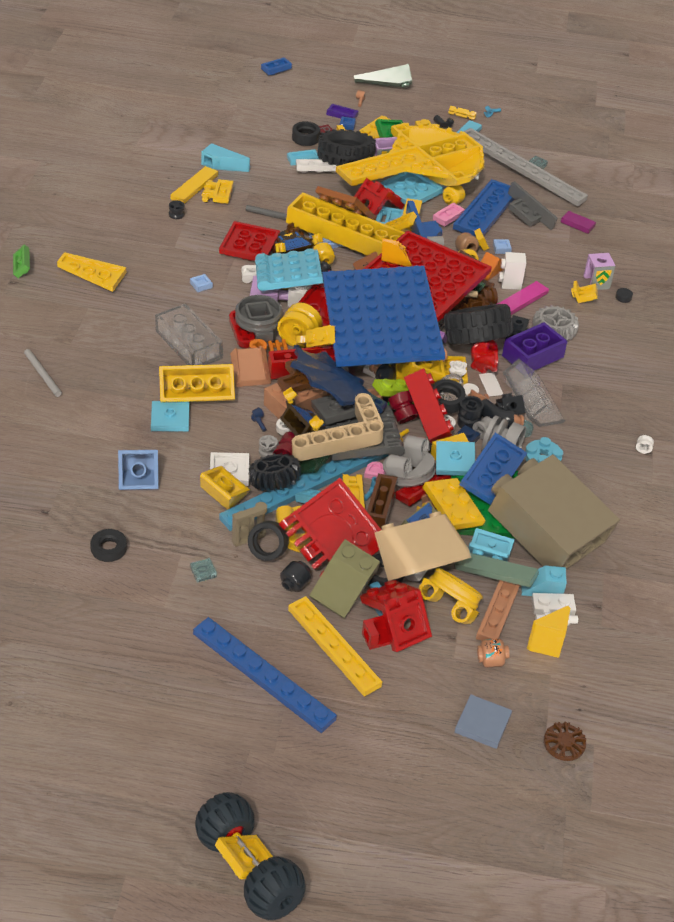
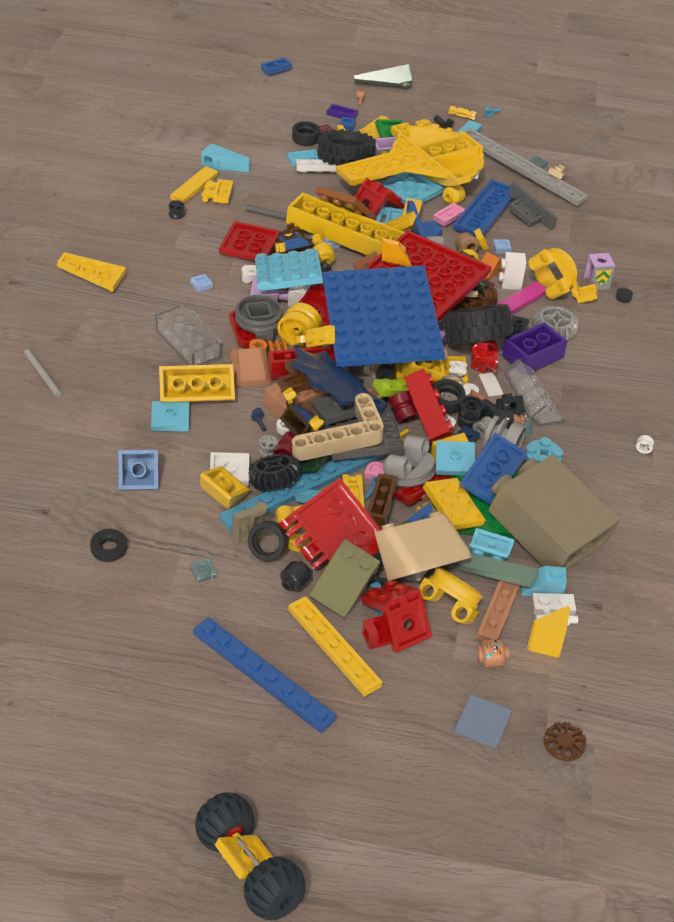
(21, 261): bright green plate -> none
(539, 264): none -> yellow piece
(557, 171): none -> tan plate
(578, 222): magenta tile -> none

